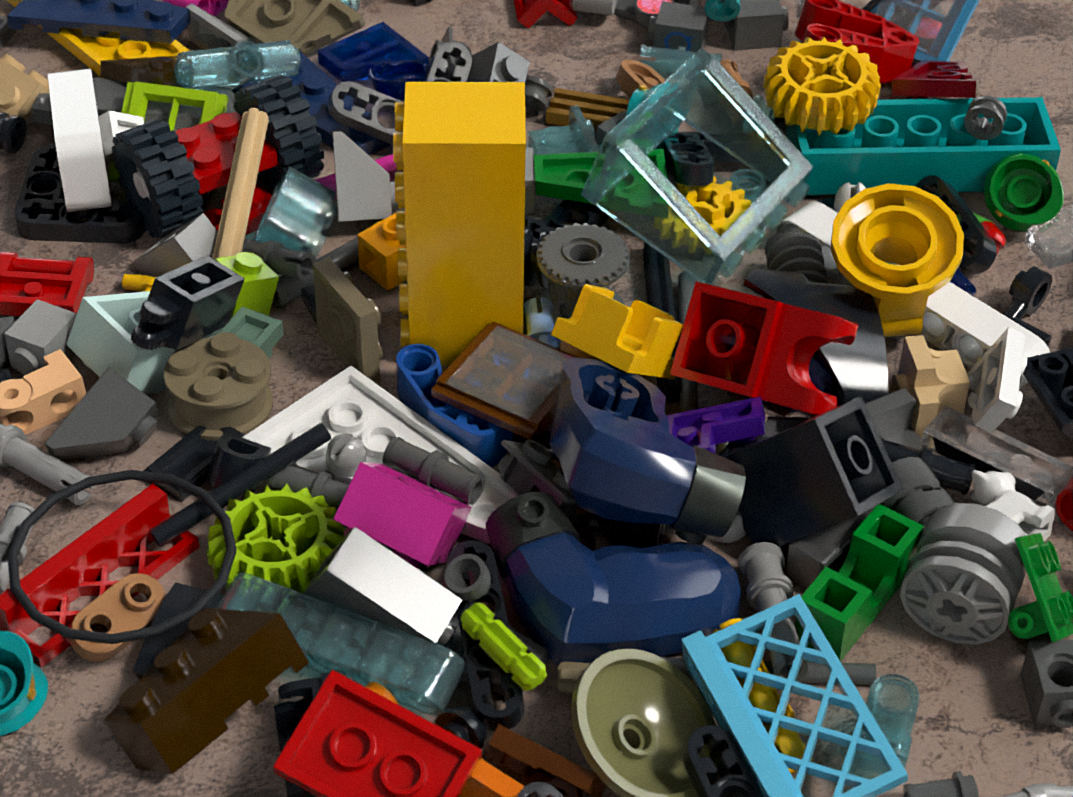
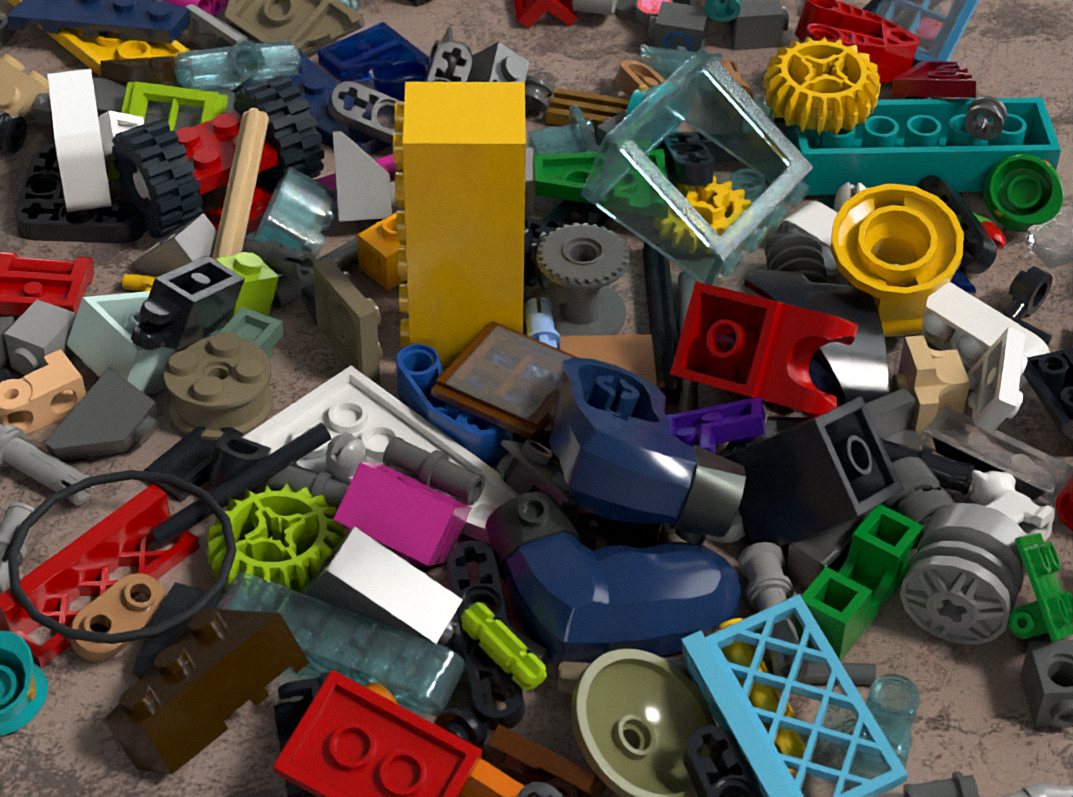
(458, 585): dark grey hinge -> none
(627, 337): yellow panel -> none

